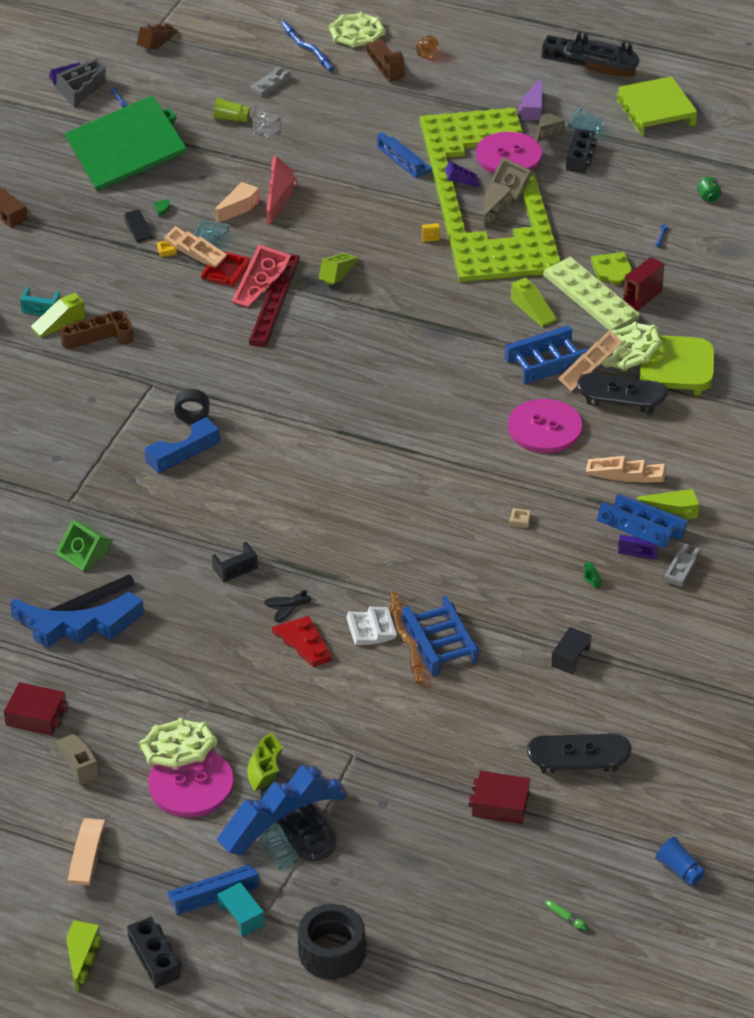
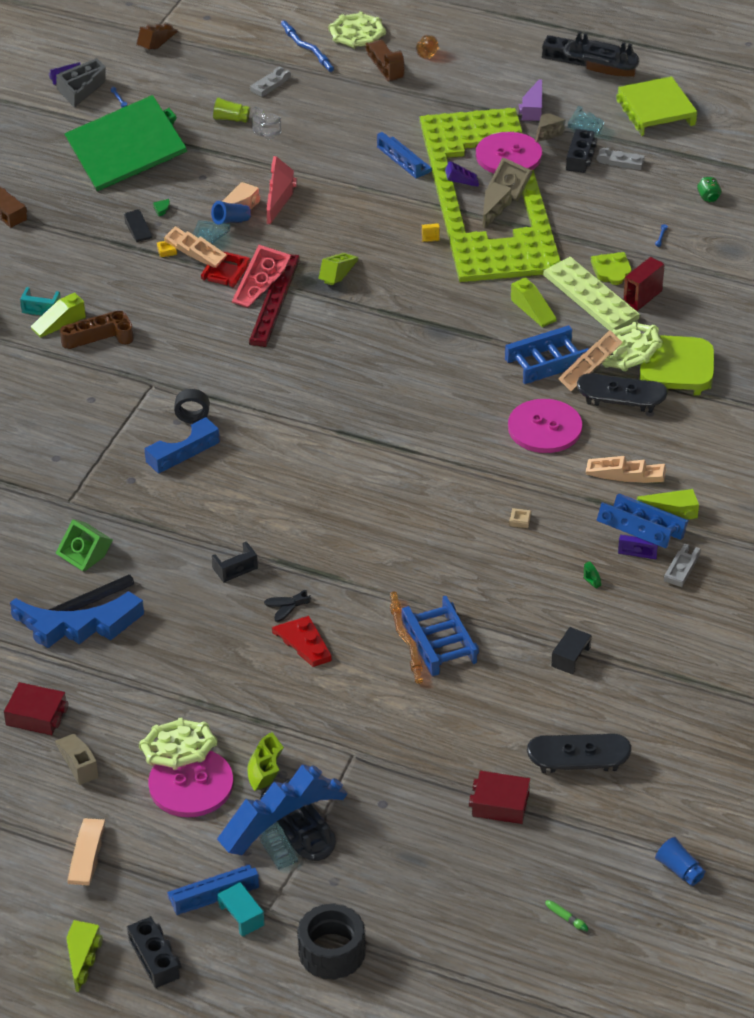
(228, 212): none -> blue plant
(371, 626): white slope -> none
(620, 159): none -> light grey hinge

